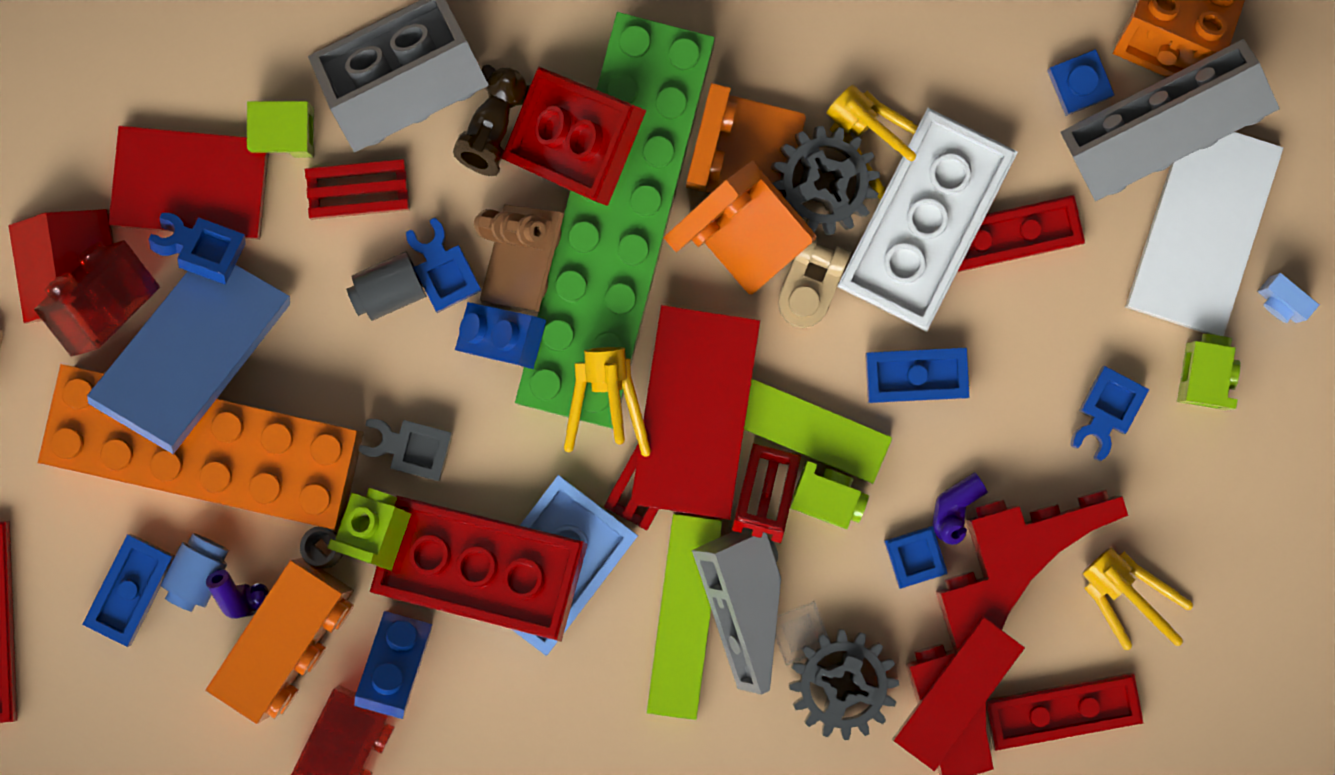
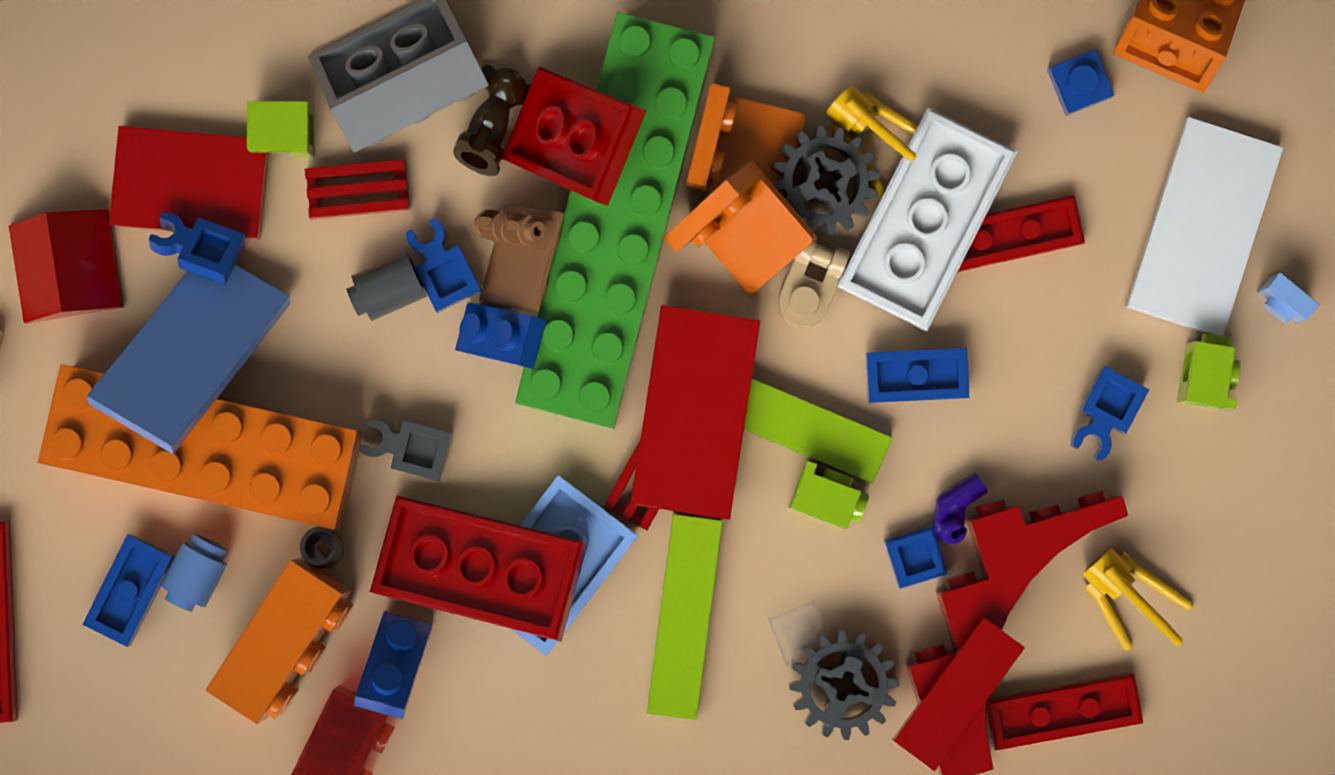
(96, 297): clear red brick -> none
(234, 599): dark purple arm -> none
(371, 529): lime brick -> none
(607, 372): yellow plant -> none
(744, 599): light grey slope -> none
(759, 522): red tile -> none
(1170, 120): light grey brick -> none

